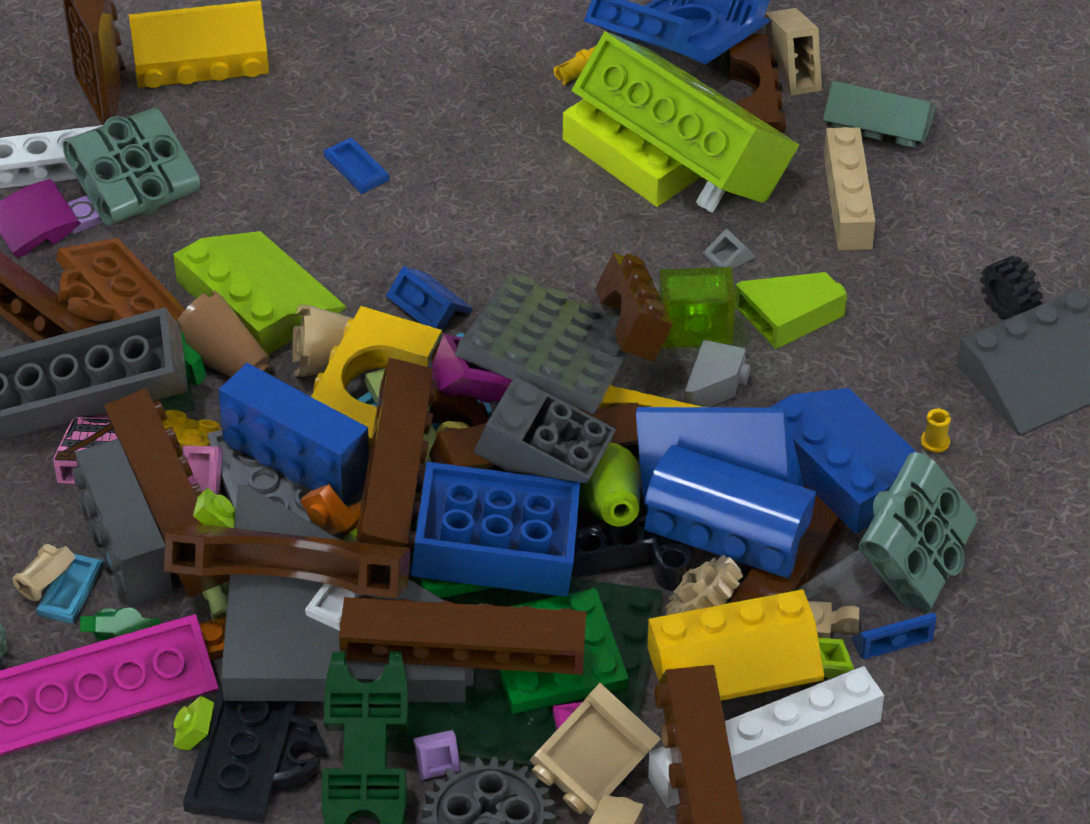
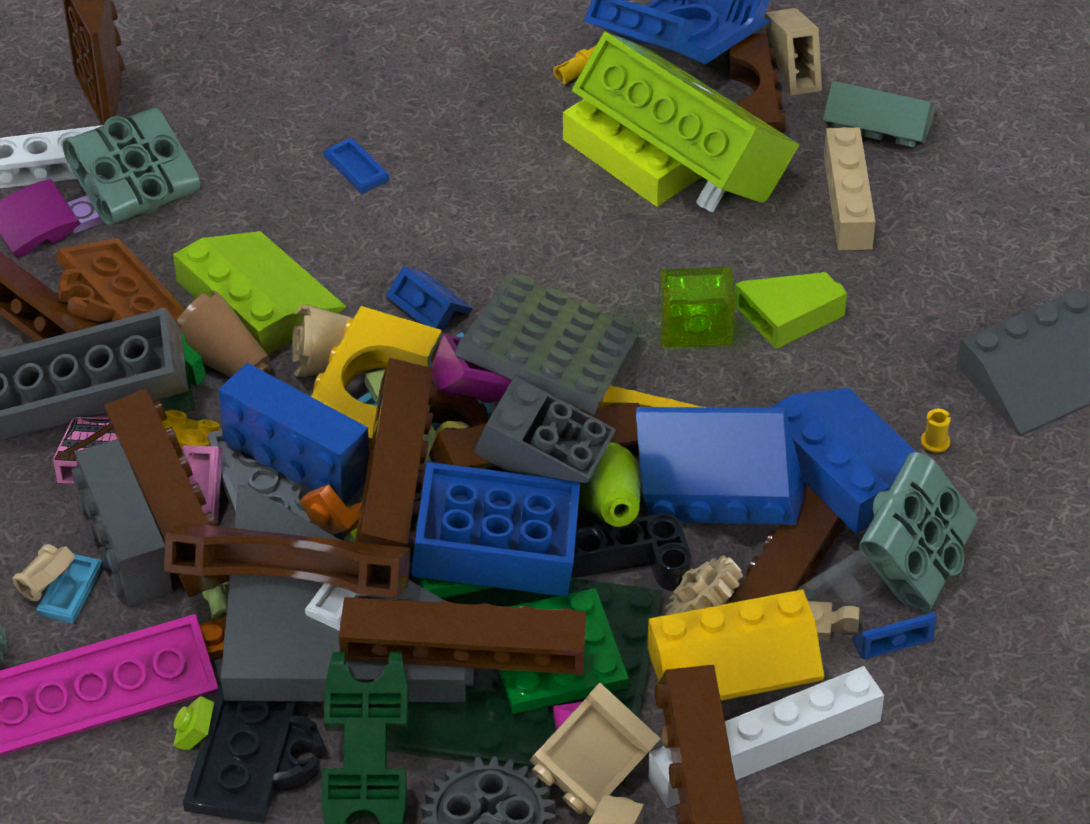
(113, 623): green piece -> none
(199, 44): yellow slope -> none
(214, 510): lime plate -> none
(436, 754): lavender tile -> none
(643, 316): reddish brown arch -> none
(716, 374): light grey slope -> none
(728, 251): light grey slope -> none
(728, 510): blue brick -> none
(834, 657): lime slope -> none
(1010, 287): black tyre -> none

